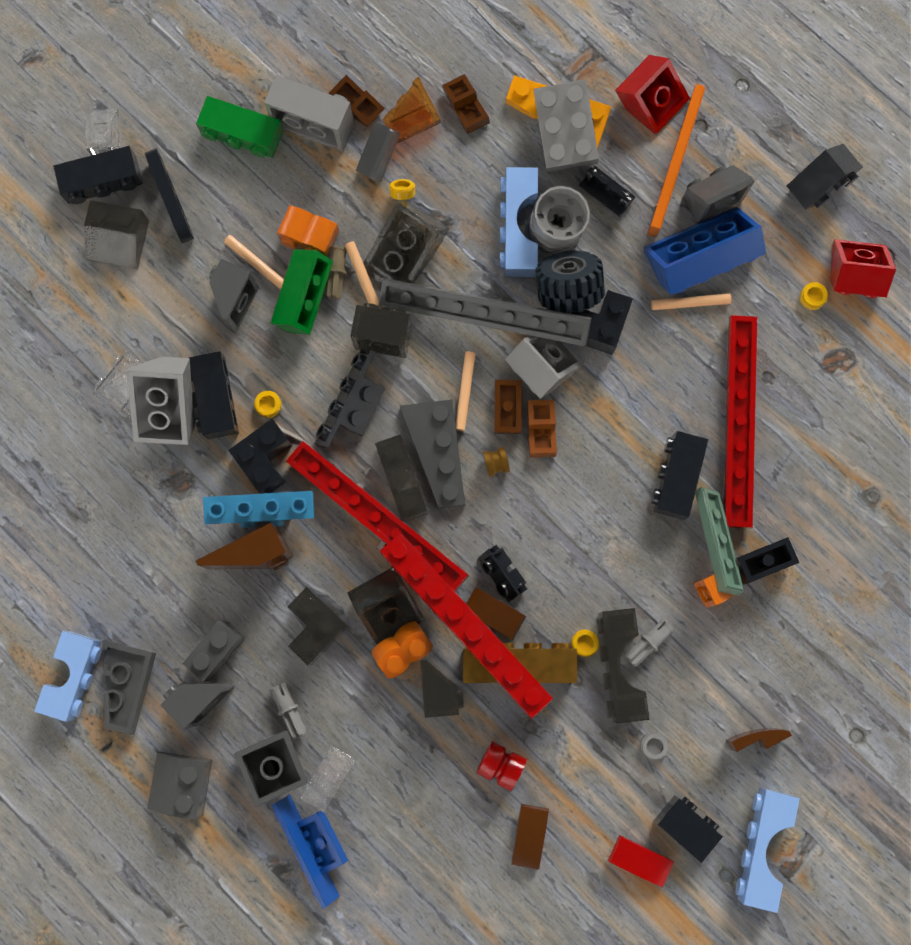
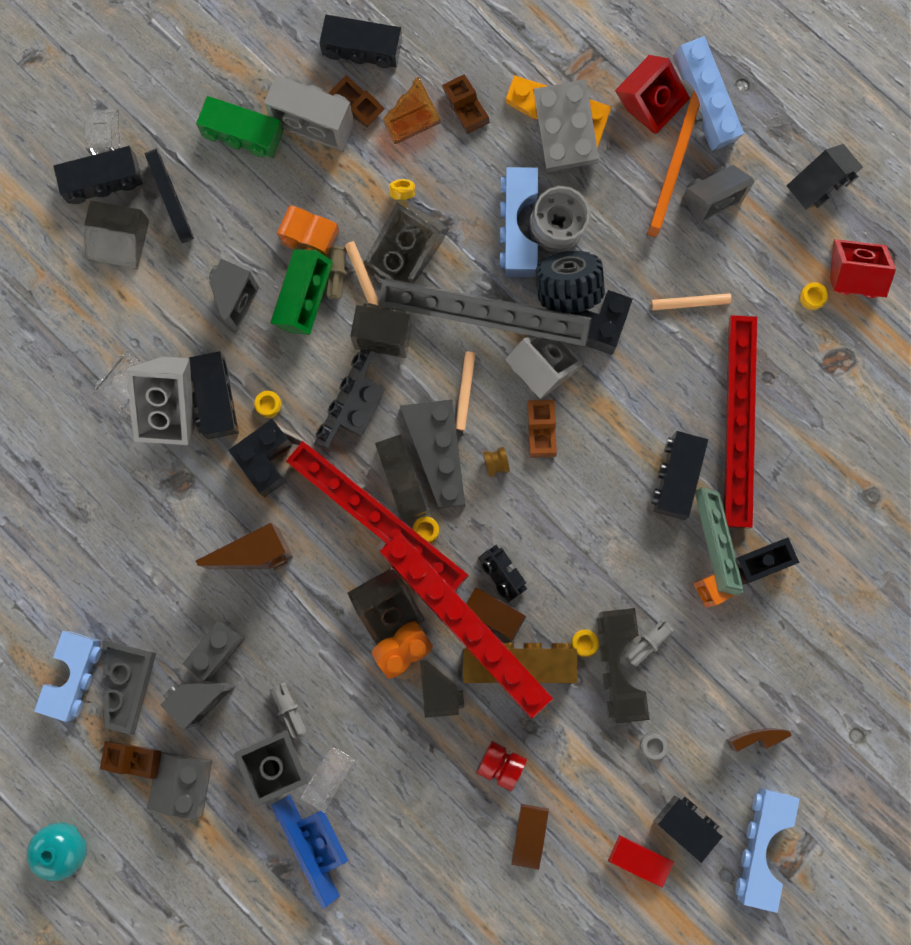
(56, 851): none -> teal cylinder
(130, 759): none -> reddish brown slope
(254, 261): light nougat bar -> none
(258, 507): dark azure bracket -> none
(322, 626): clear smoke brick -> none
(360, 41): none -> black brick
(377, 151): dark grey panel -> none
(427, 528): none -> yellow tile
(507, 406): reddish brown plate -> none
(606, 190): black hinge -> none
(701, 72): none -> light blue arch
(705, 250): blue slope -> none

